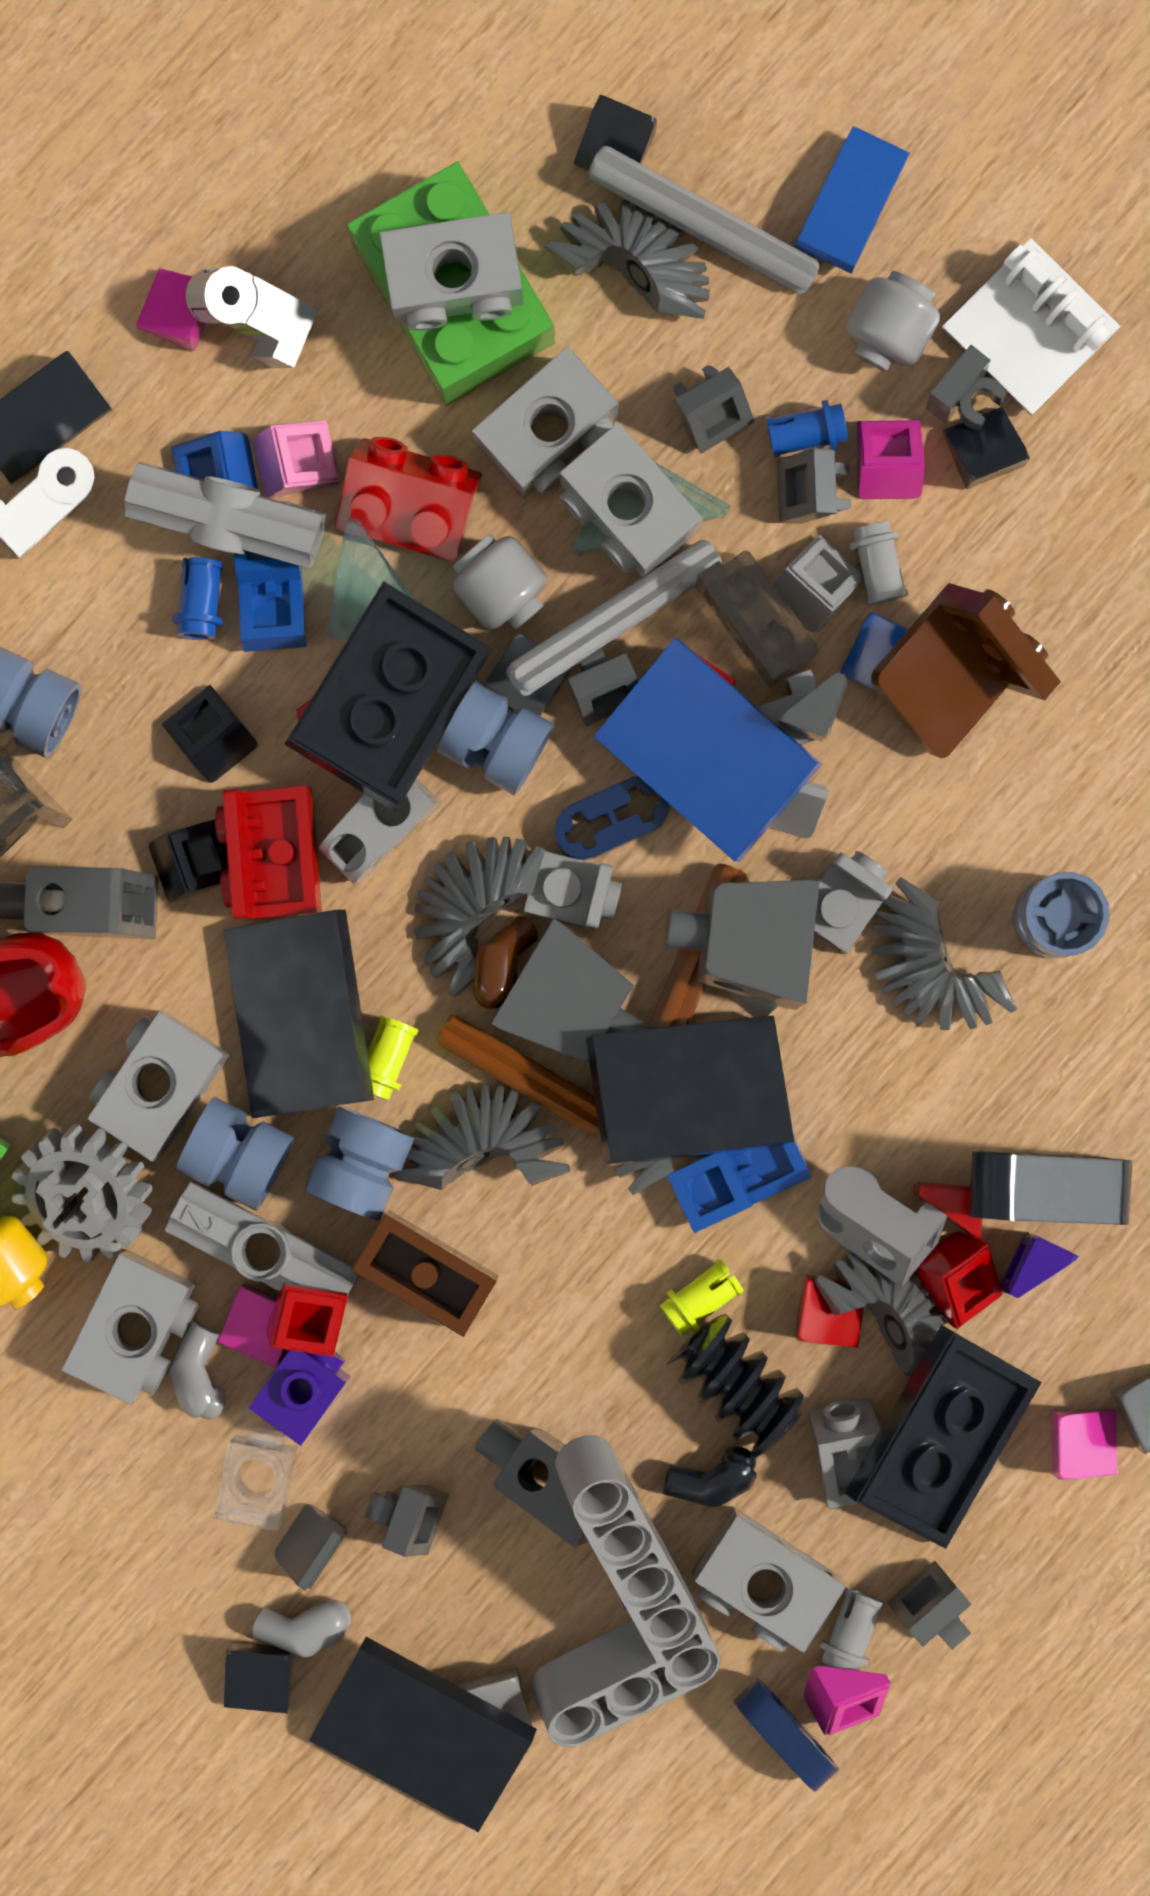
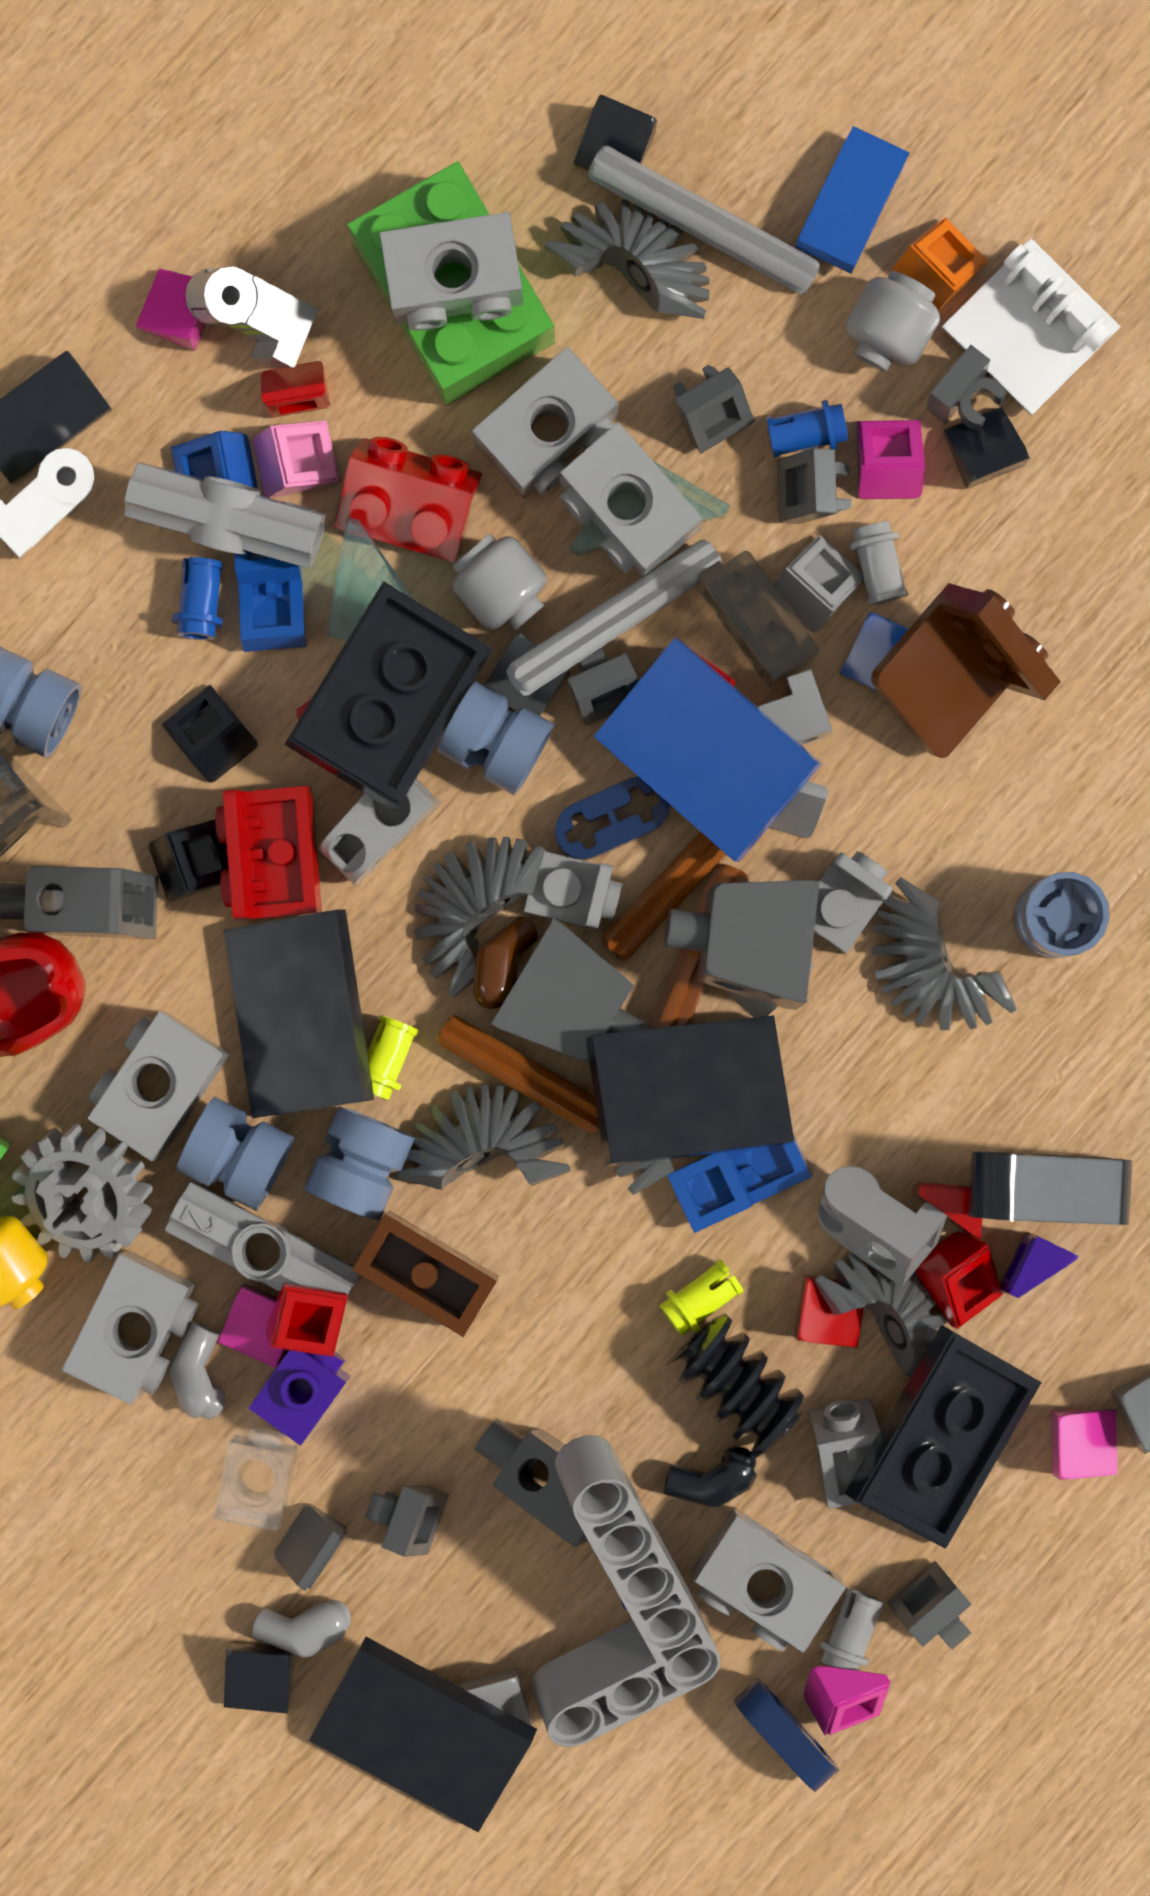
(294, 389): none -> red slope
(663, 894): none -> dark orange axle
(817, 710): dark grey slope -> none
(942, 261): none -> orange slope

